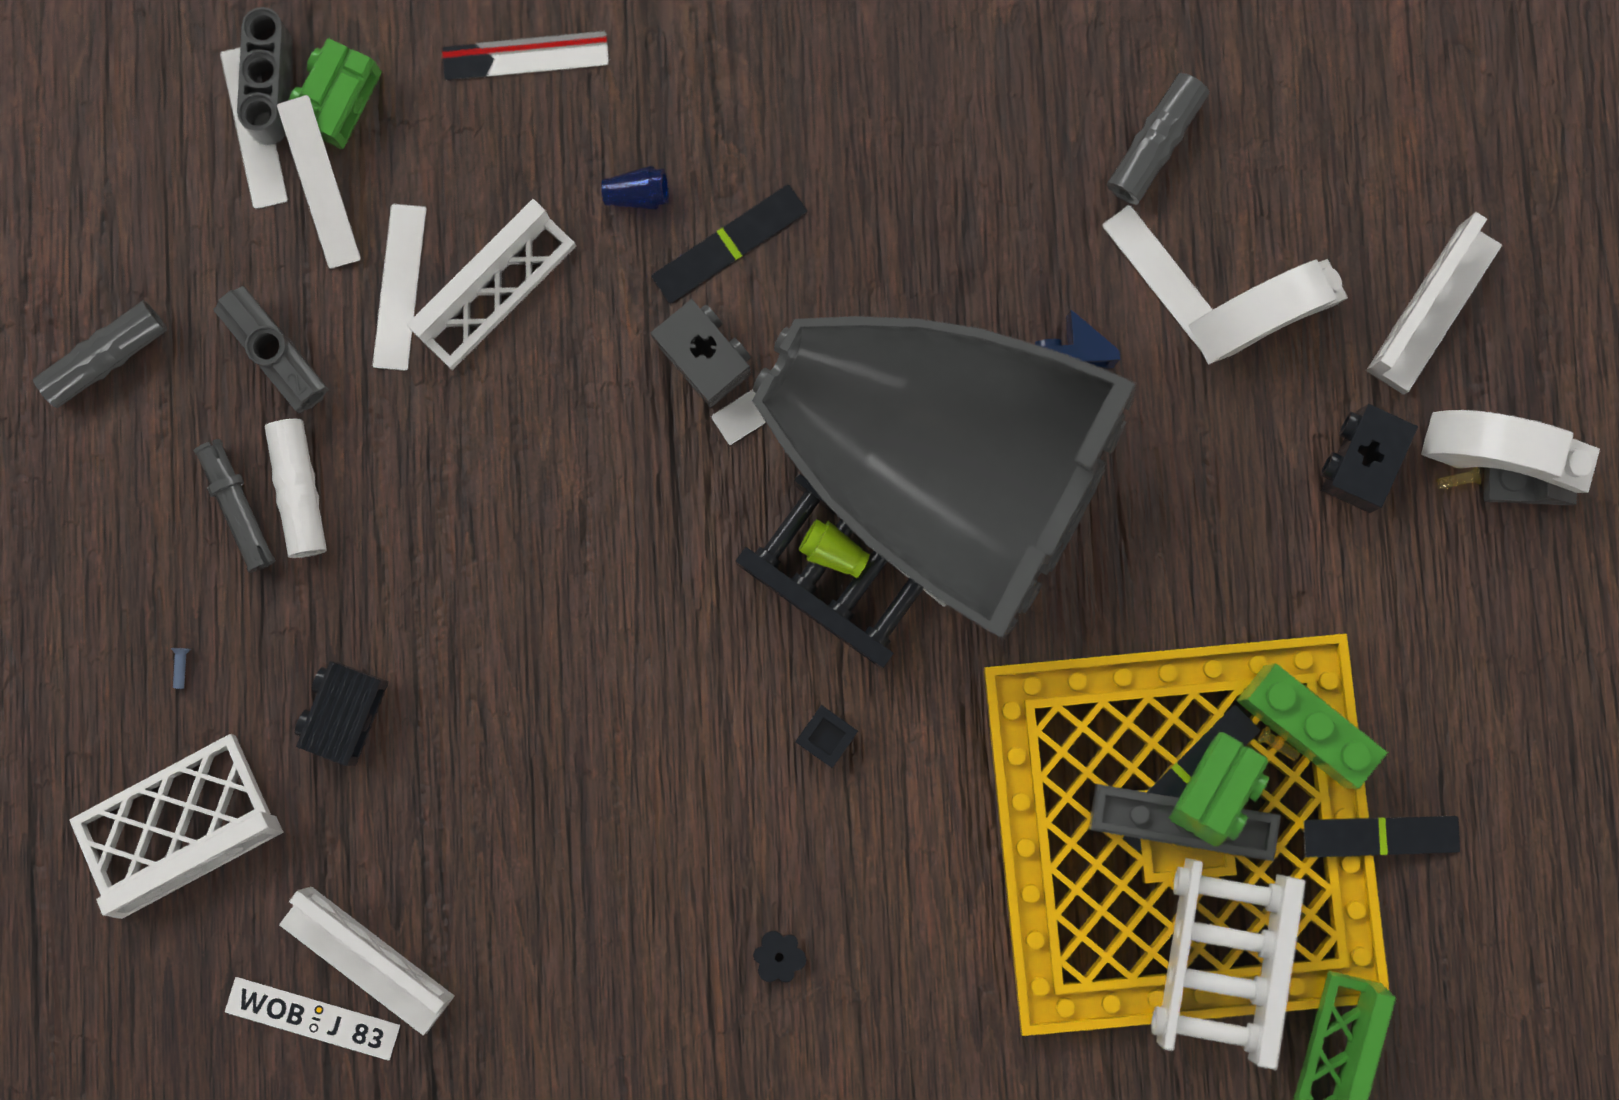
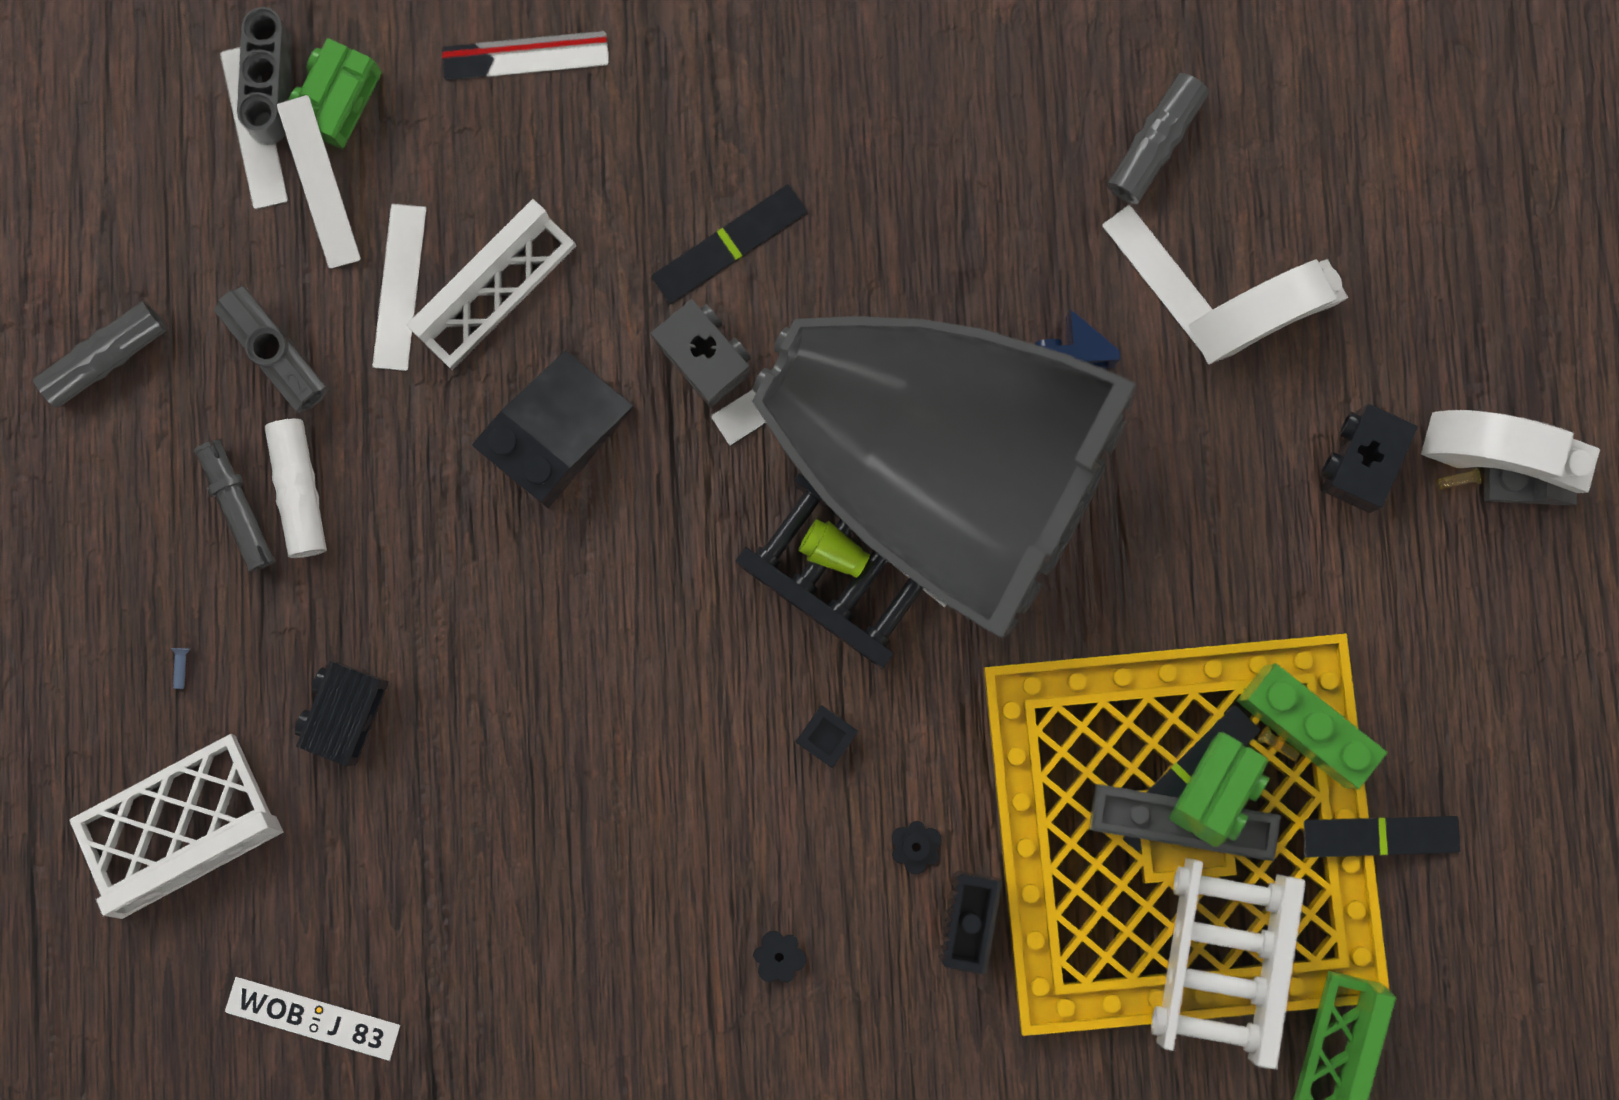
(366, 959): white fence -> none
(553, 428): none -> black slope
(637, 189): clear blue cone -> none
(904, 838): none -> black plant
(970, 922): none -> black brick
(1435, 305): white fence -> none

